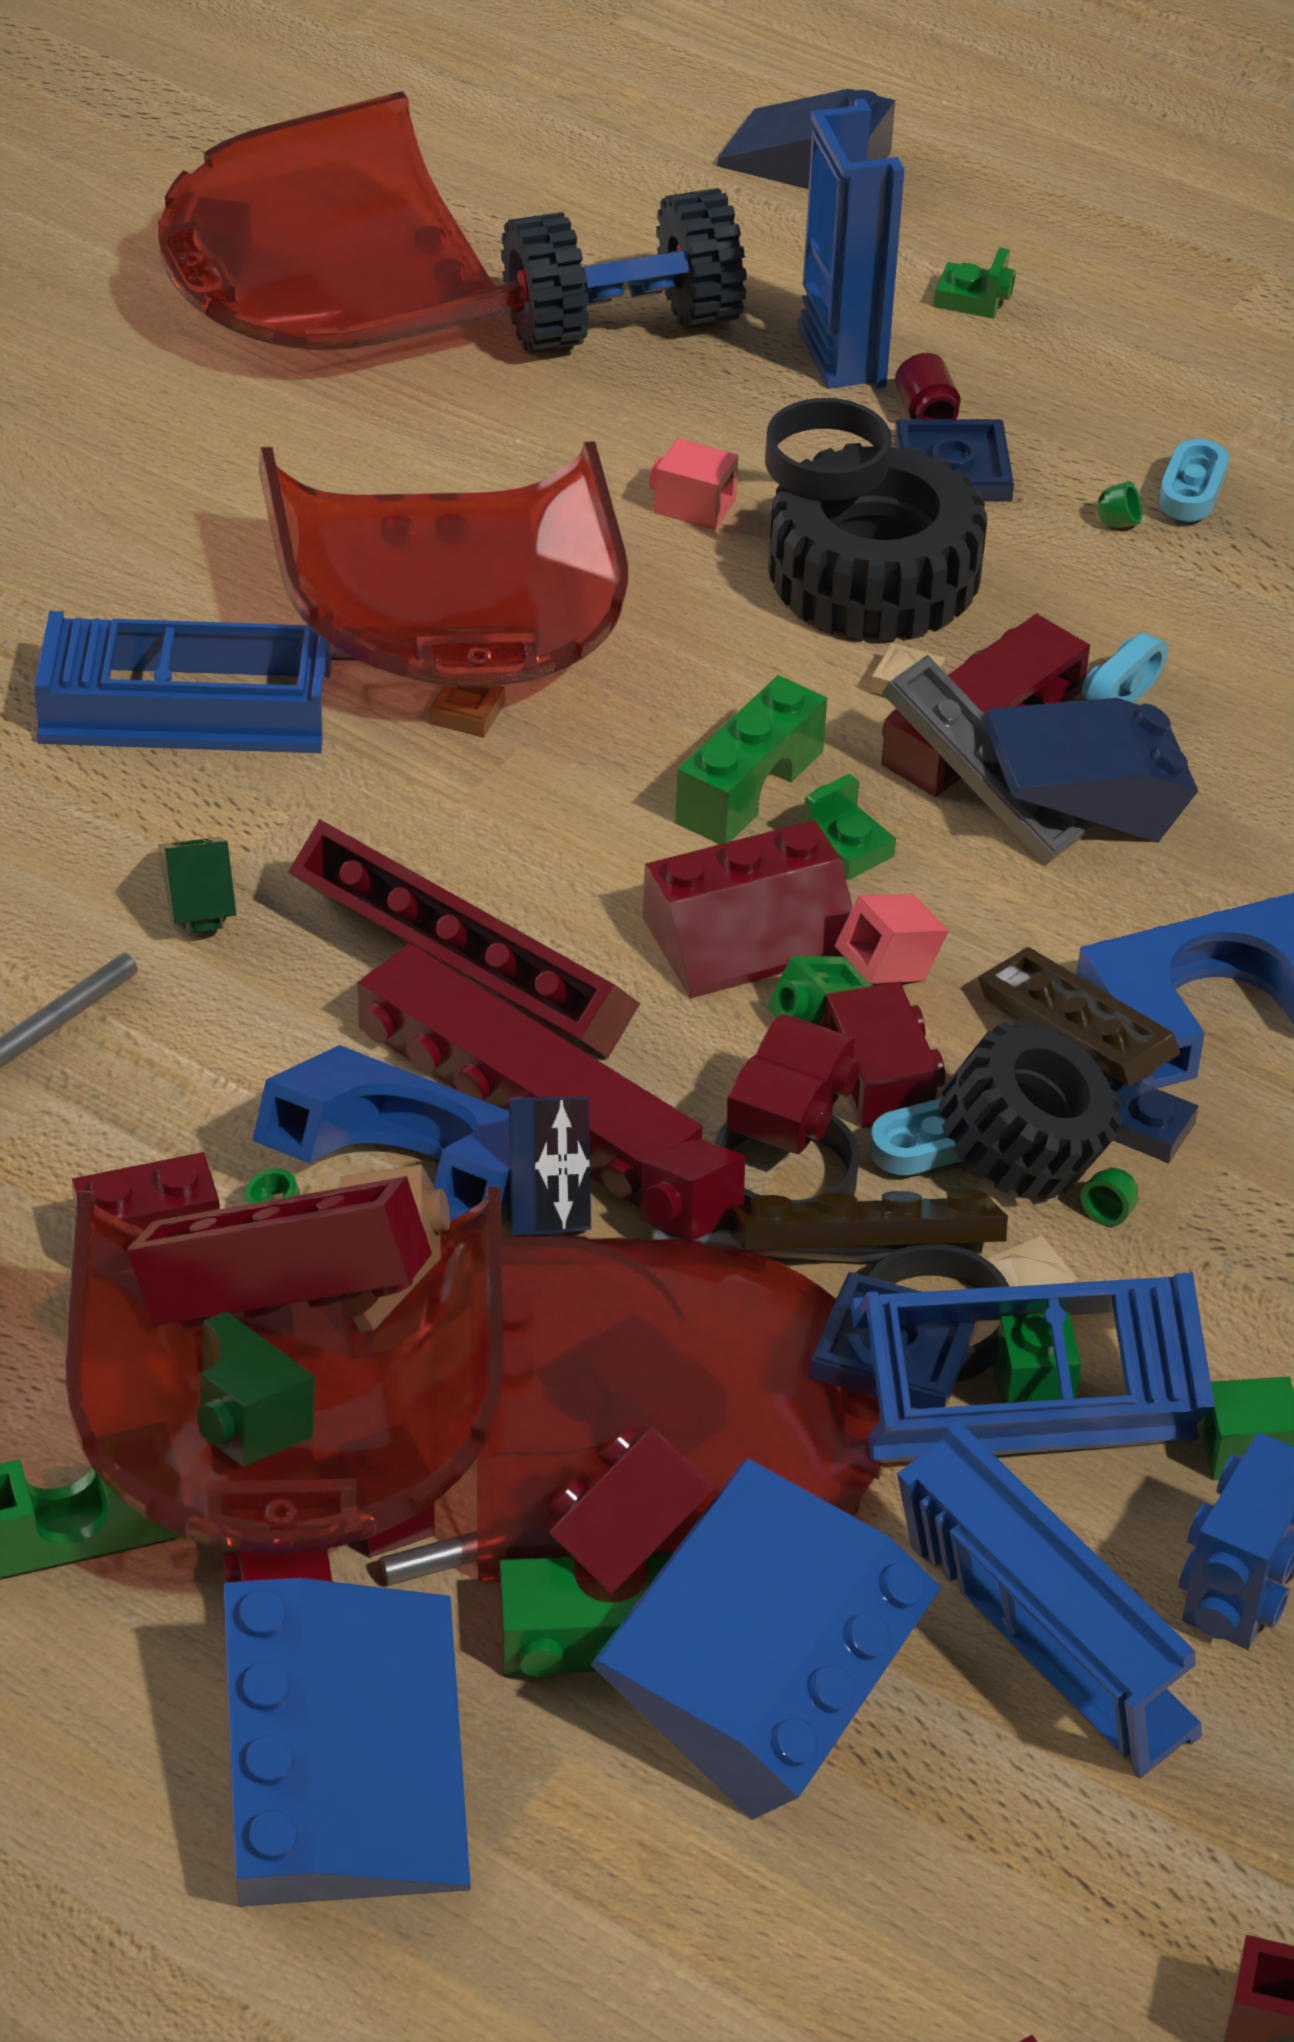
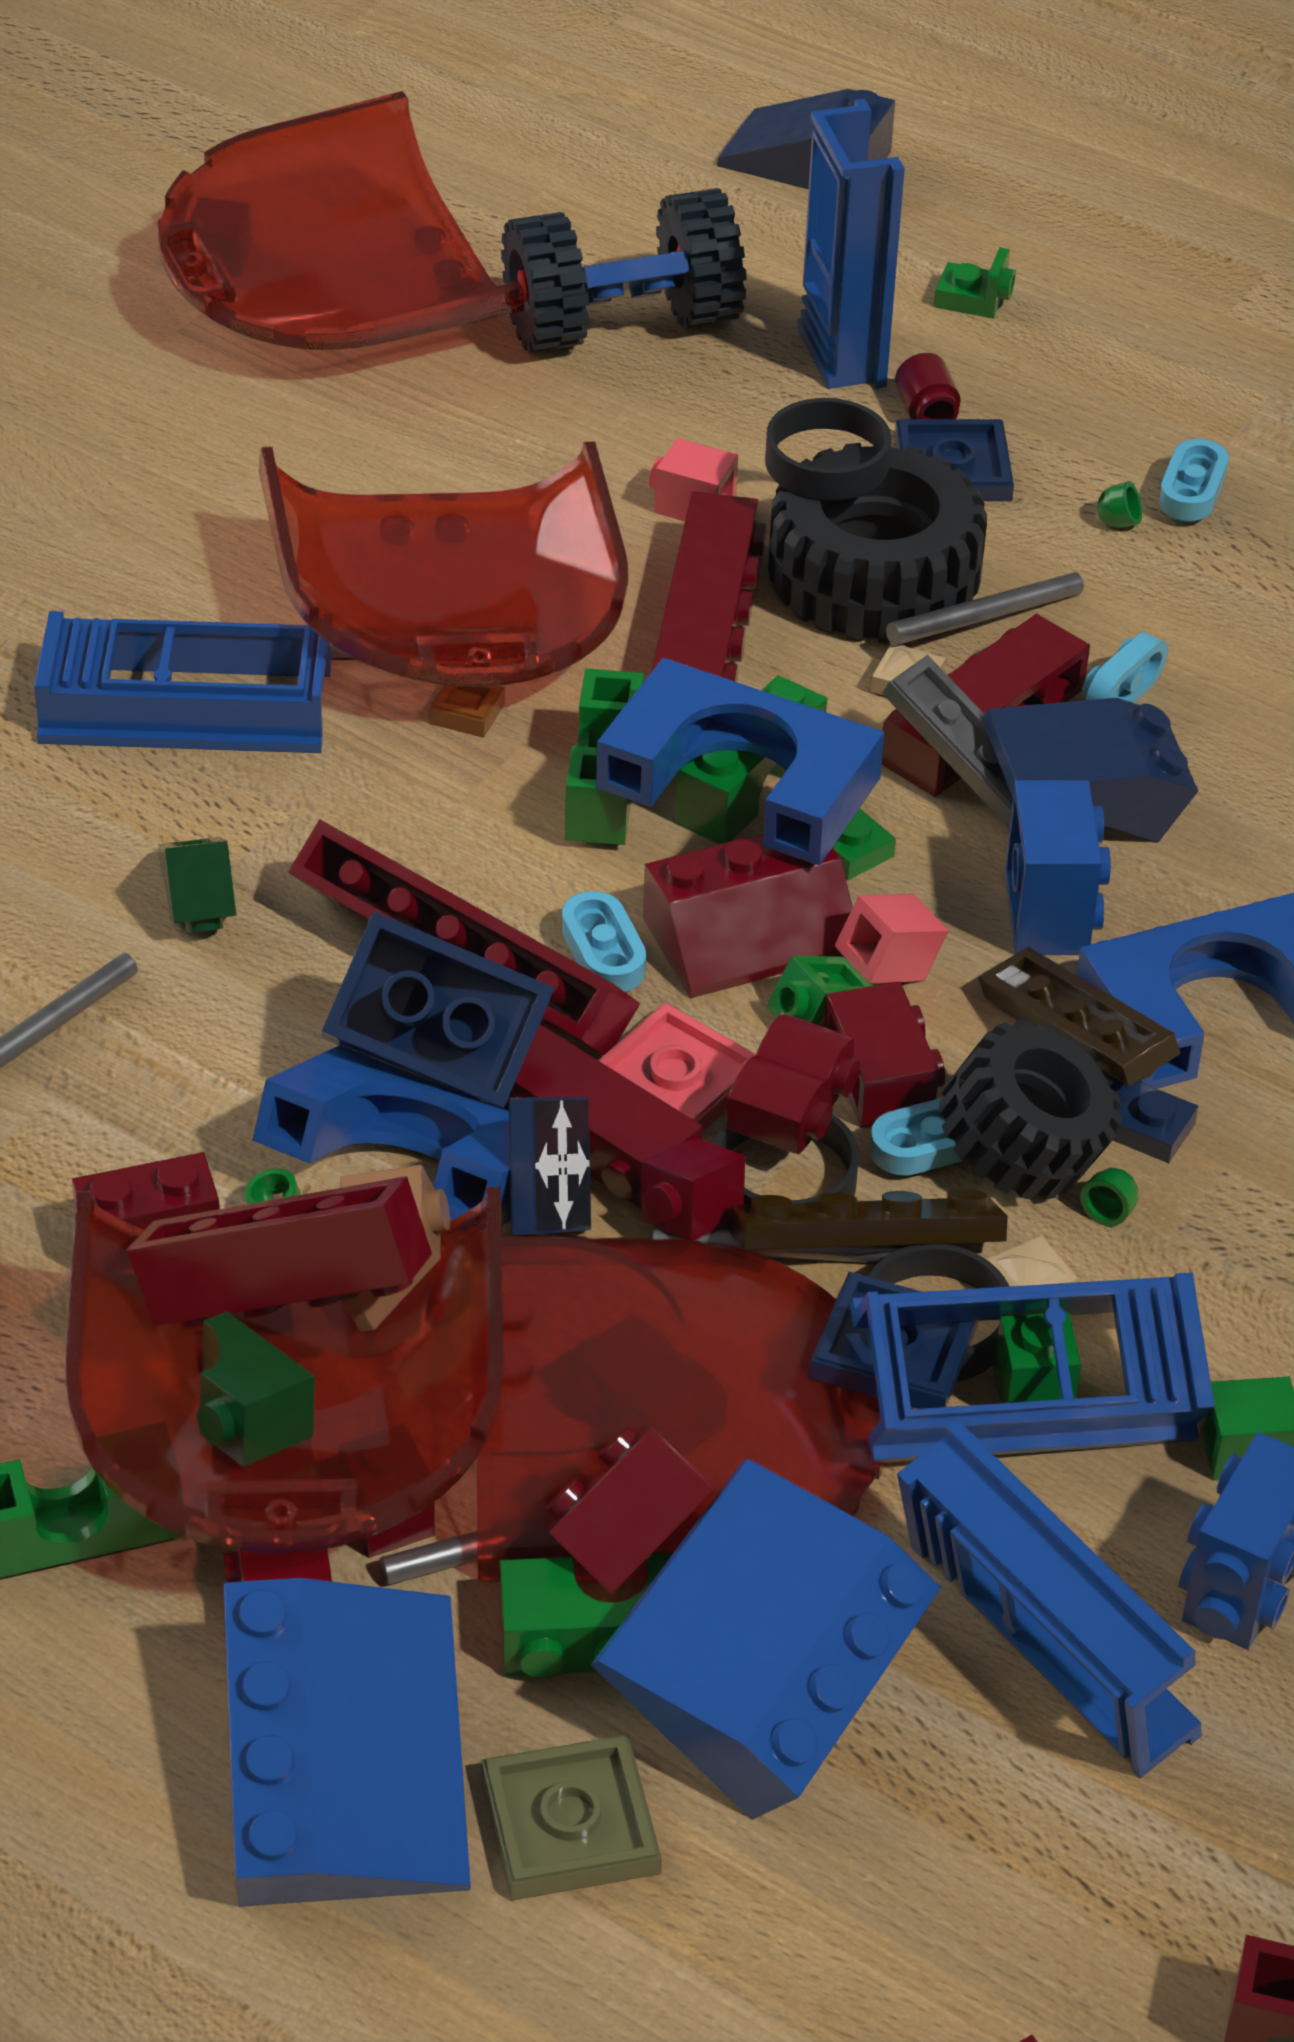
(437, 1010): none -> dark blue slope
(570, 1817): none -> olive tile
(591, 812): none -> green arch
(604, 938): none -> medium azure plate
(680, 1063): none -> coral tile
(692, 713): none -> blue arch
(711, 584): none -> dark red brick
(984, 608): none -> flat silver bar
(1055, 866): none -> blue brick

